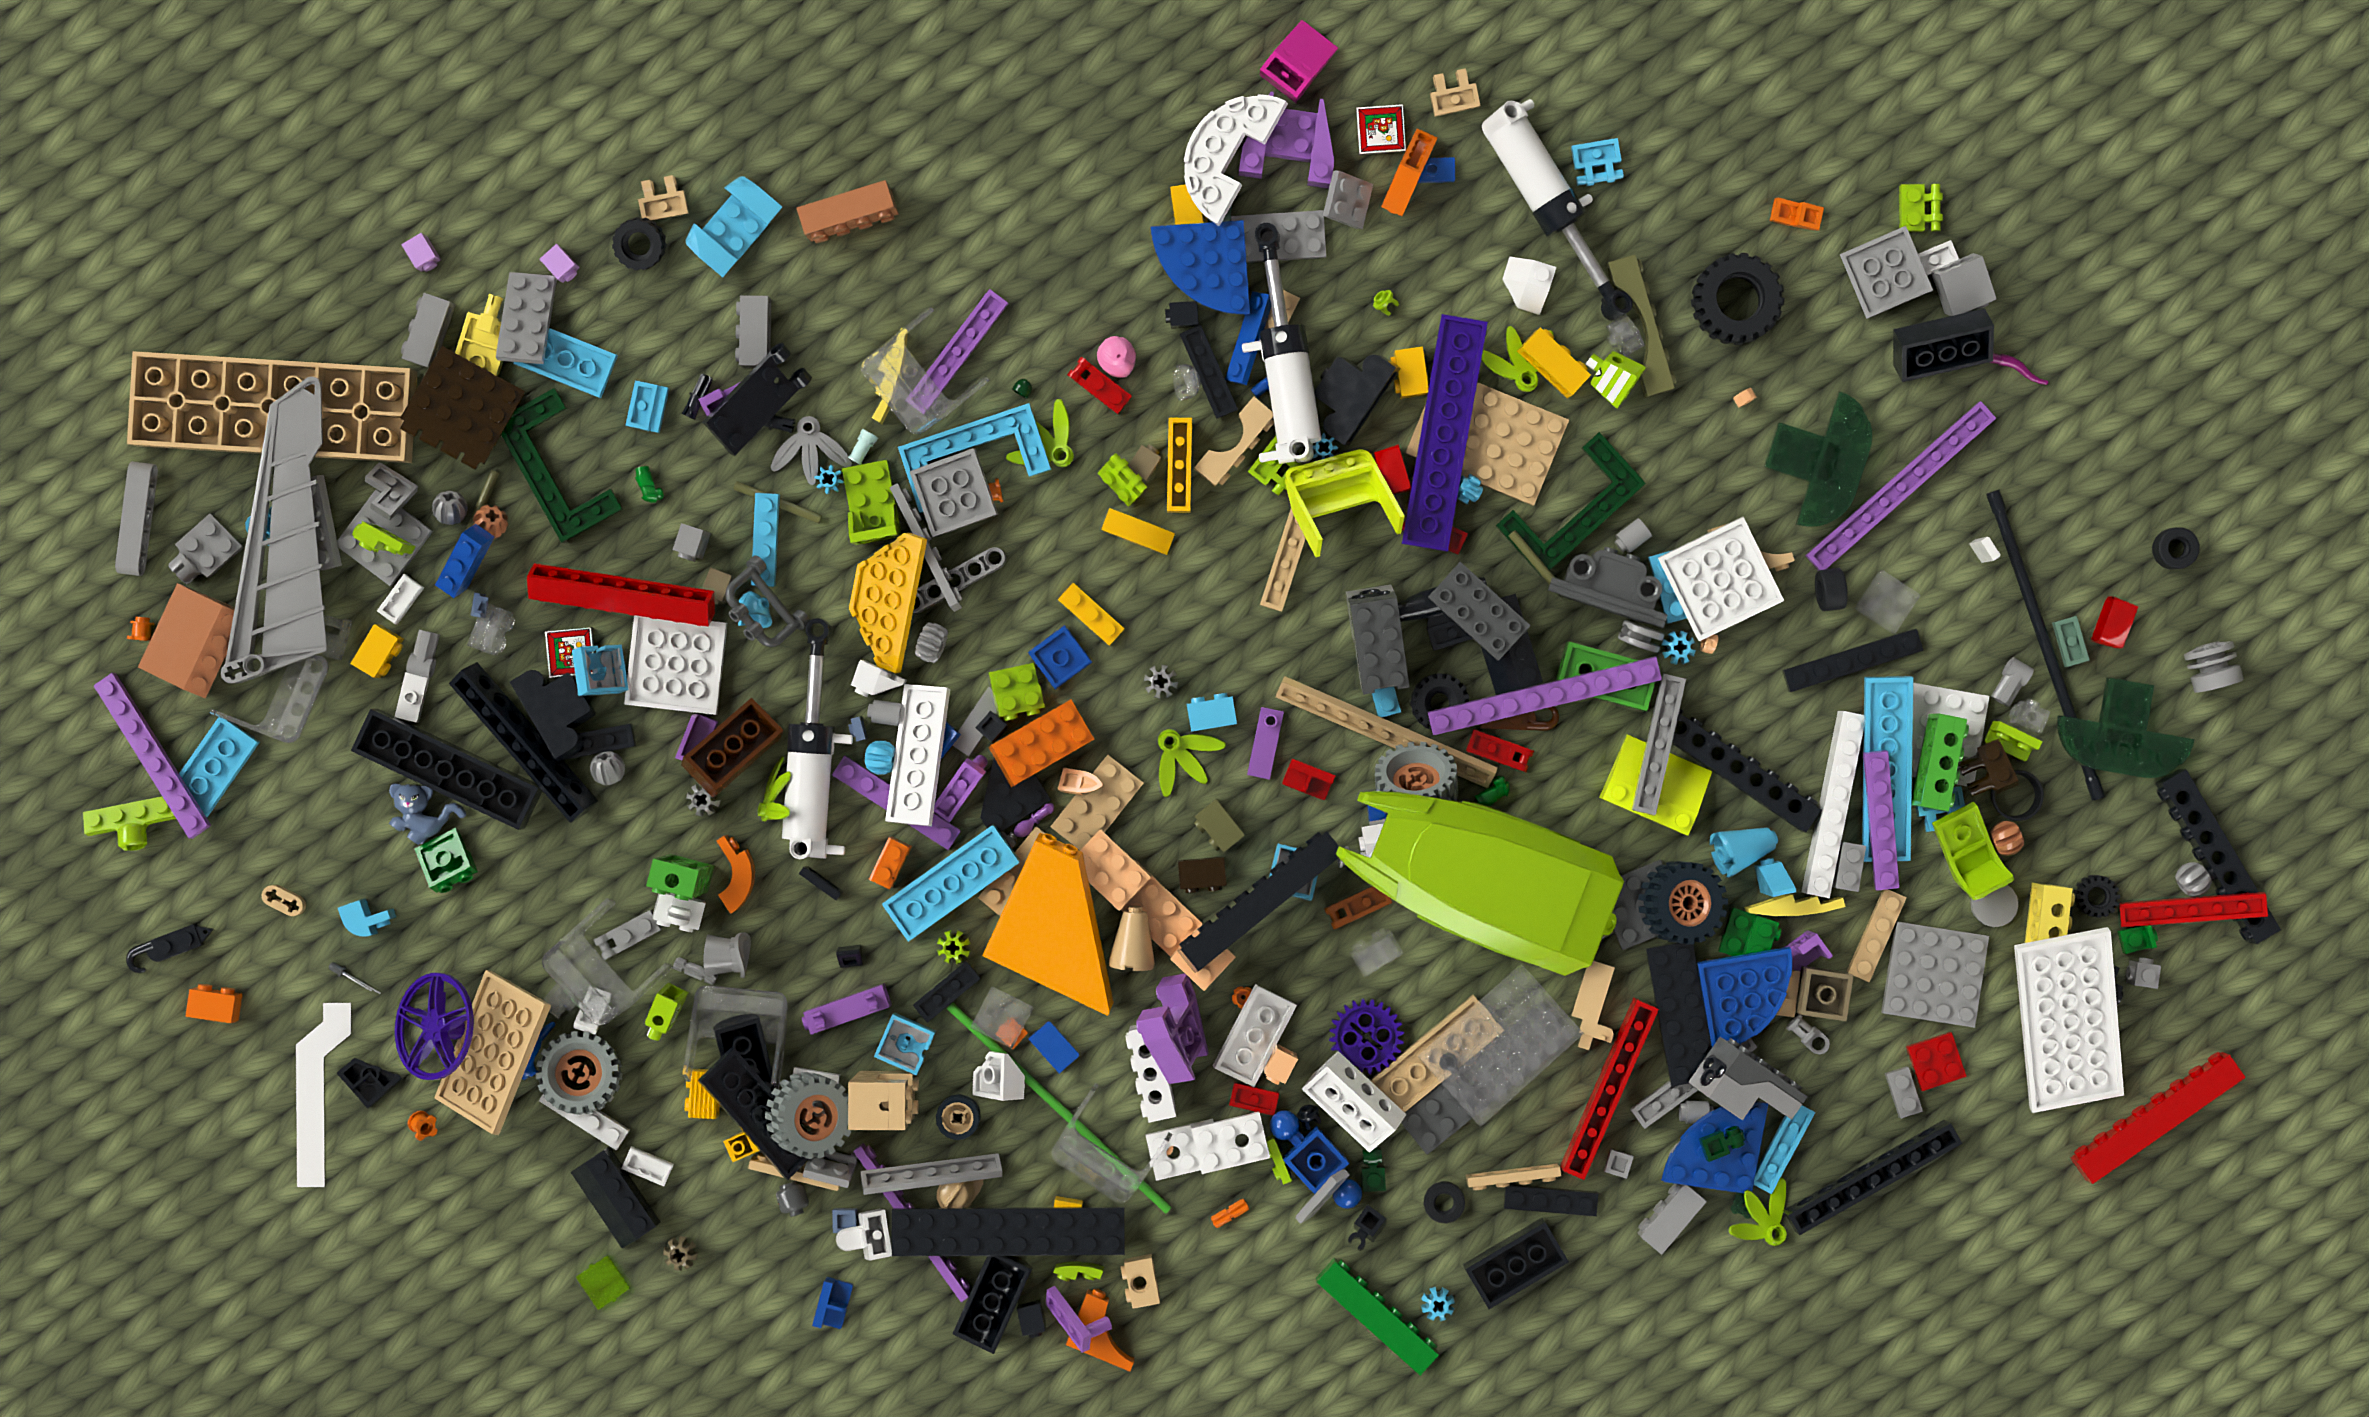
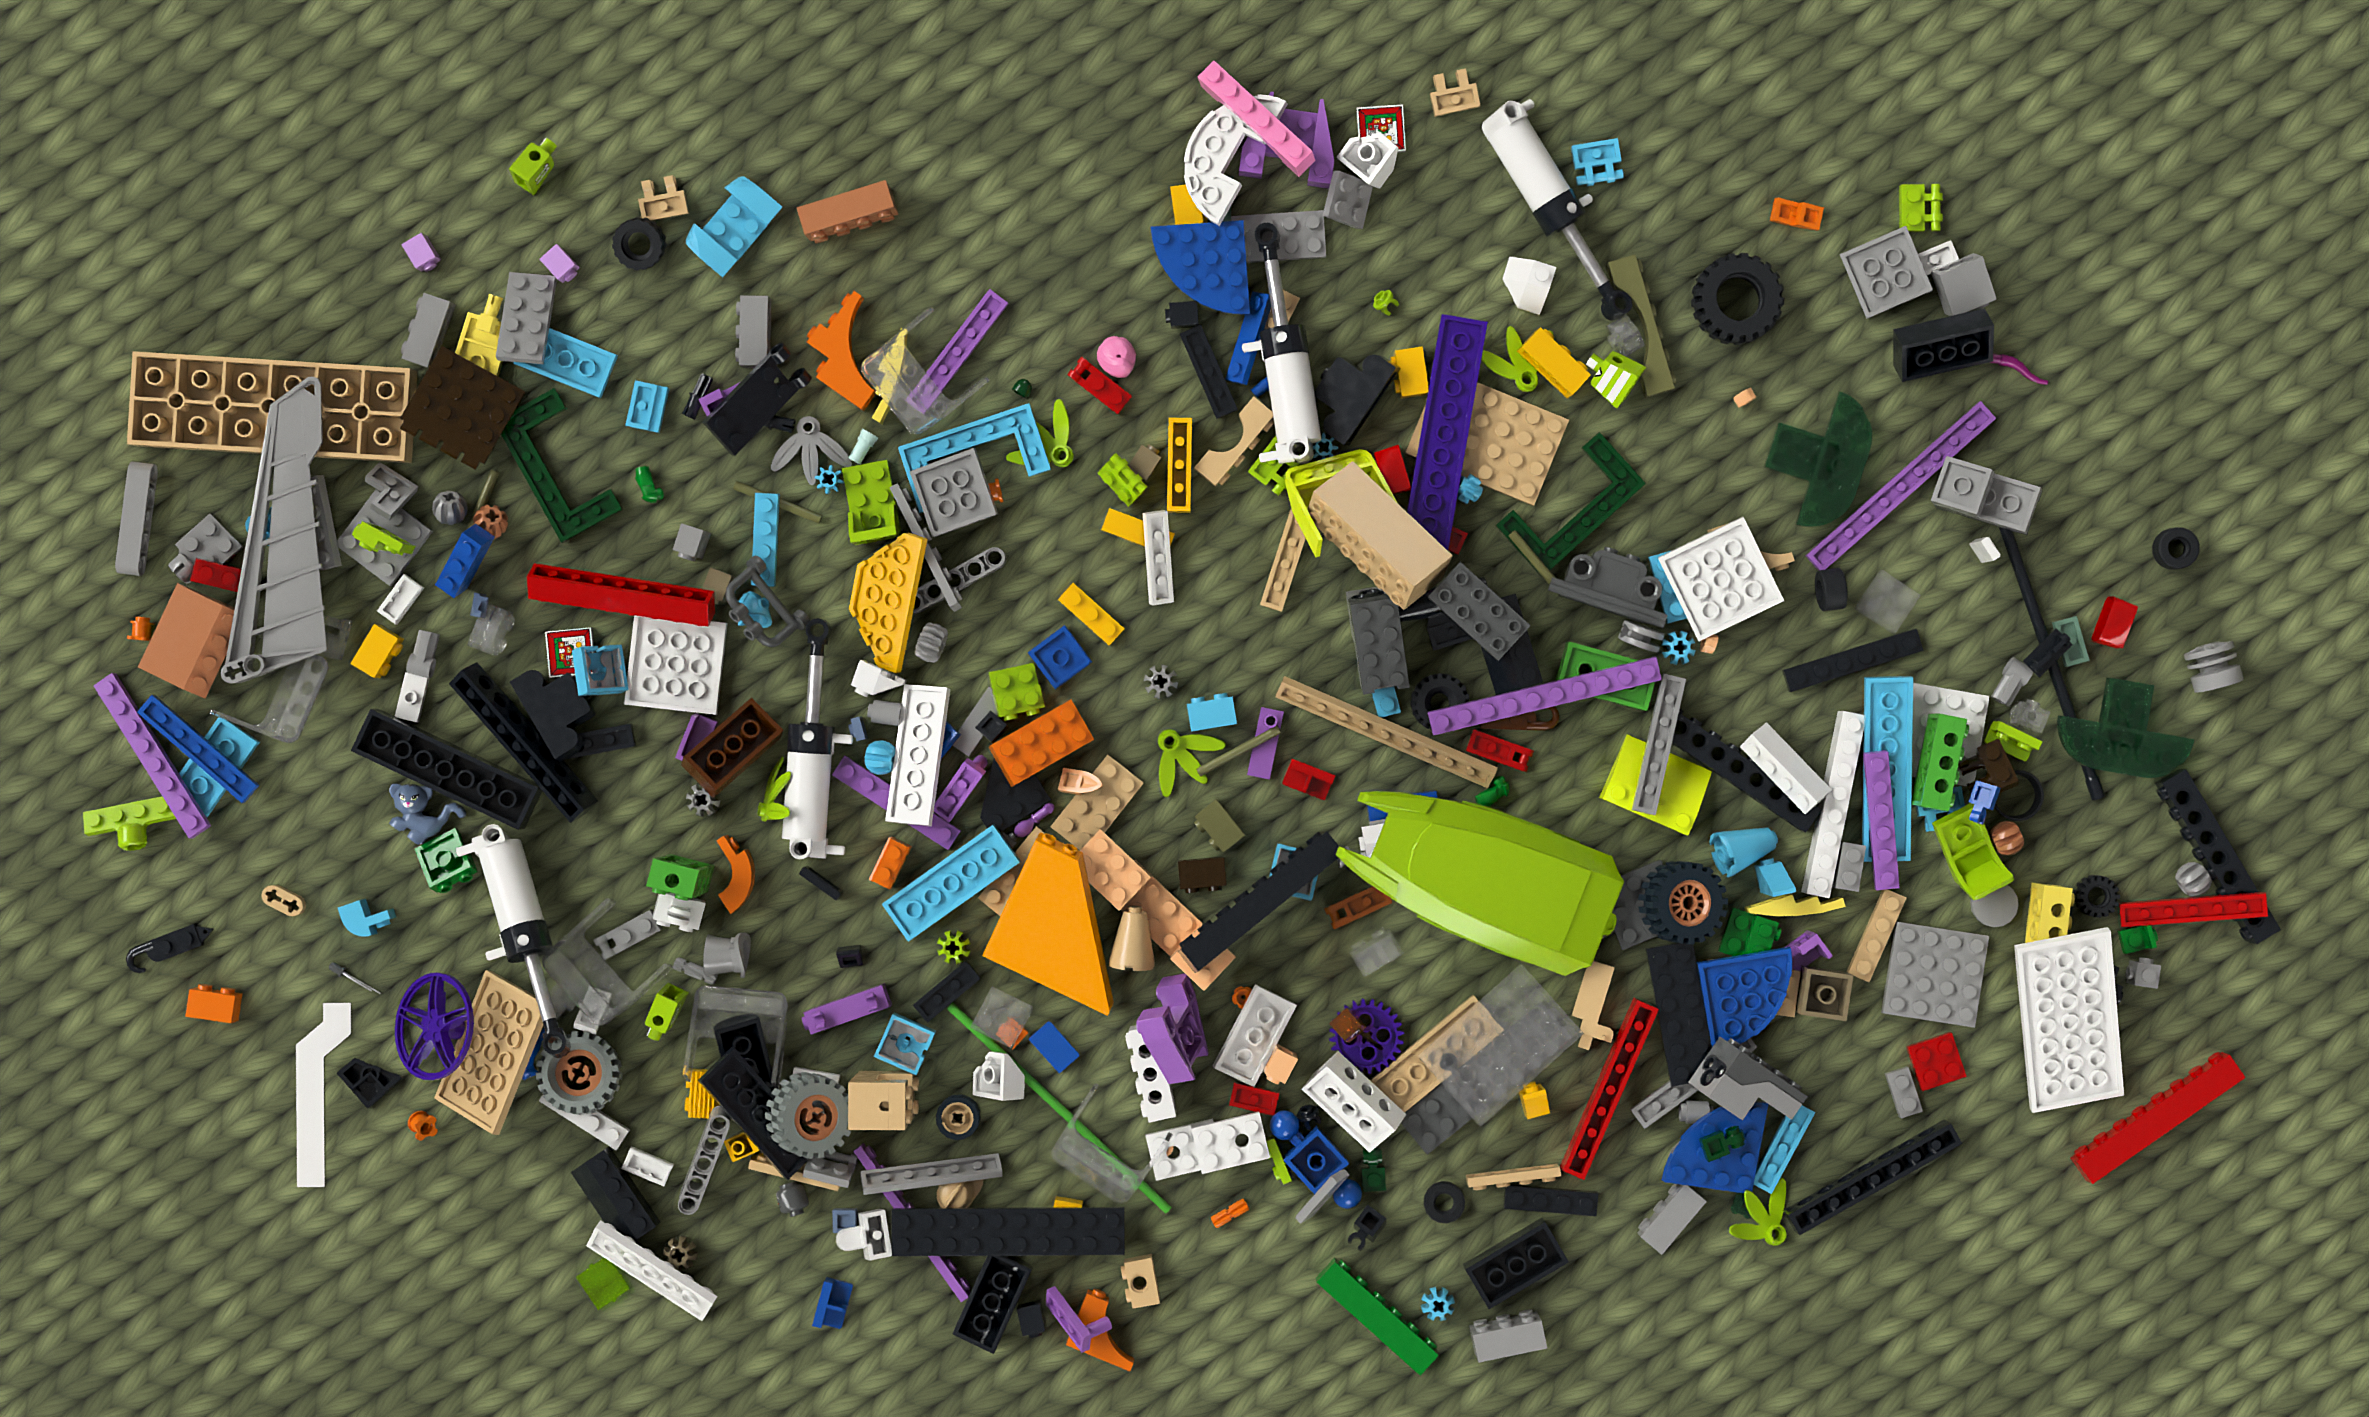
(198, 748): none -> blue plate
(216, 574): none -> red plate
(519, 919): none -> piece
(533, 165): none -> lime torso
(607, 768): light grey piece -> none
(651, 1270): none -> white plate
(700, 1169): none -> light grey beam
(836, 344): none -> orange arch
(1069, 1270): lime slope -> none
(1158, 557): none -> white plate
(1186, 381): clear hair -> none
(1239, 750): none -> olive bar
(1273, 132): none -> bright pink arch
(1297, 61): dark pink slope -> none
(1347, 1025): none -> clear orange brick
(1370, 158): none -> white slope
(1378, 535): none -> tan brick
(1409, 172): orange arch -> none
(1418, 772): light grey wheel -> none
(1438, 170): blue plate -> none
(1507, 1335): none -> light grey brick
(1534, 1100): none -> yellow slope
(1618, 1163): light grey plate -> none
(1632, 536): light grey brick -> none
(1785, 768): none -> white brick
(1809, 1034): light grey connector -> none
(1983, 798): none -> plate
(1985, 496): none -> light grey piece
(2048, 652): none -> black hinge

